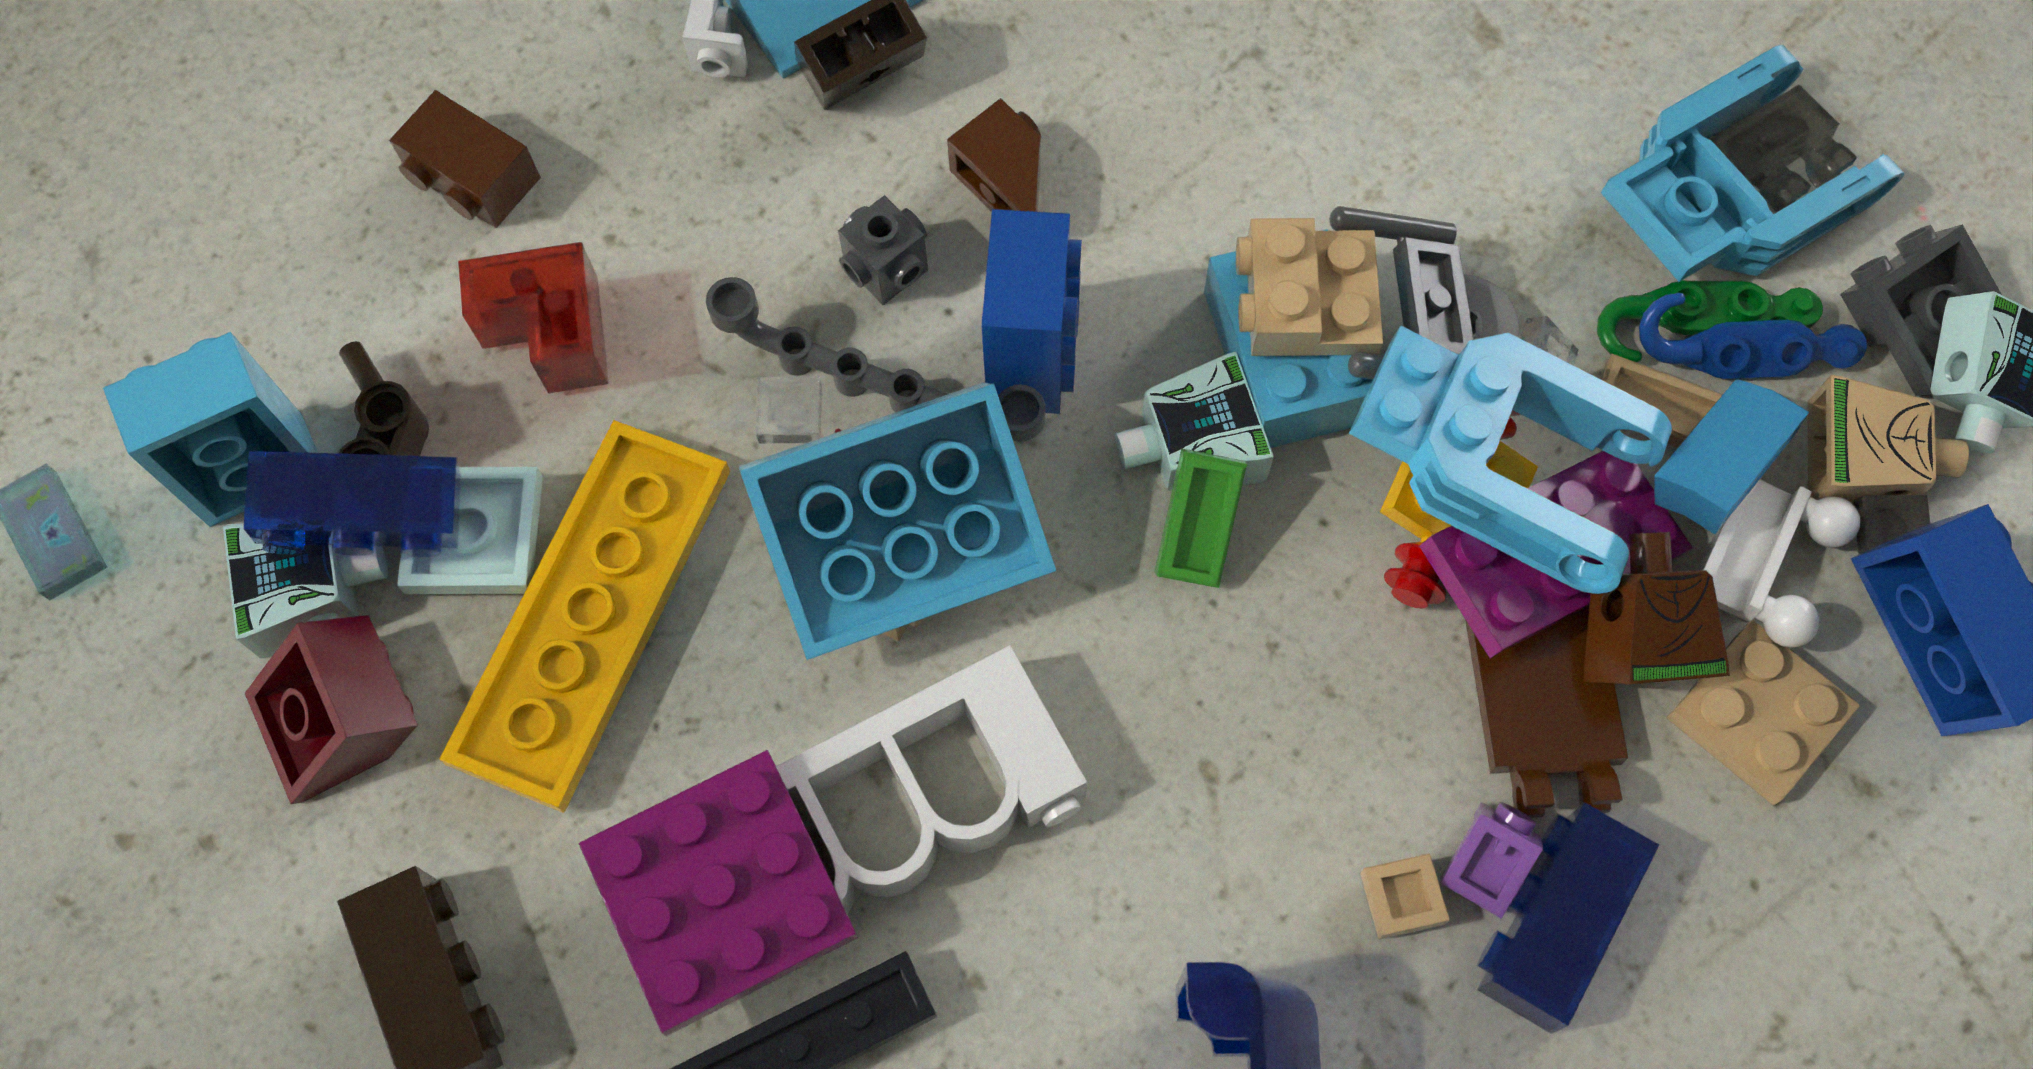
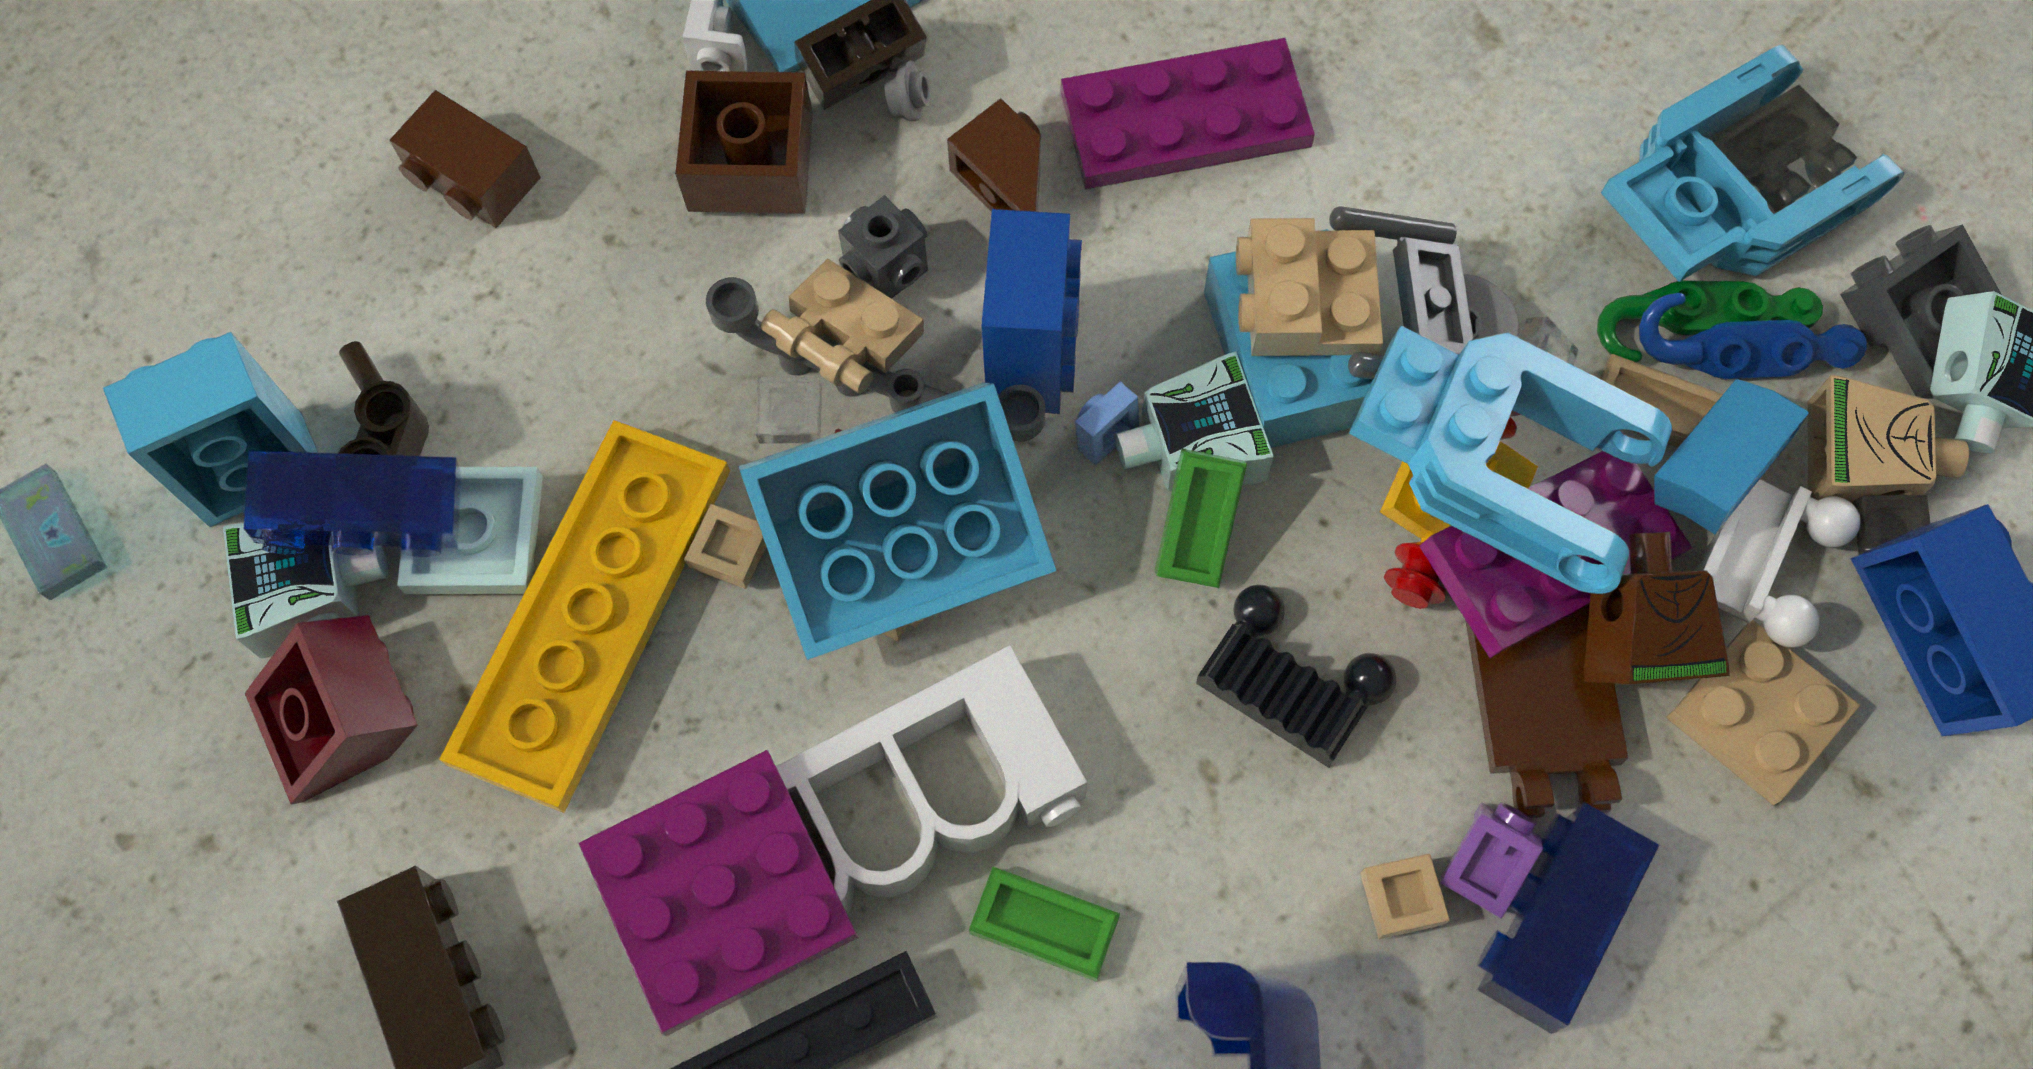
(543, 300): clear red brick -> none
(726, 547): none -> tan plate
(744, 142): none -> reddish brown brick
(851, 313): none -> tan plate
(906, 90): none -> light grey plate
(1044, 923): none -> bright green tile
(1104, 417): none -> light blue plate
(1186, 113): none -> magenta plate
(1282, 693): none -> black gear

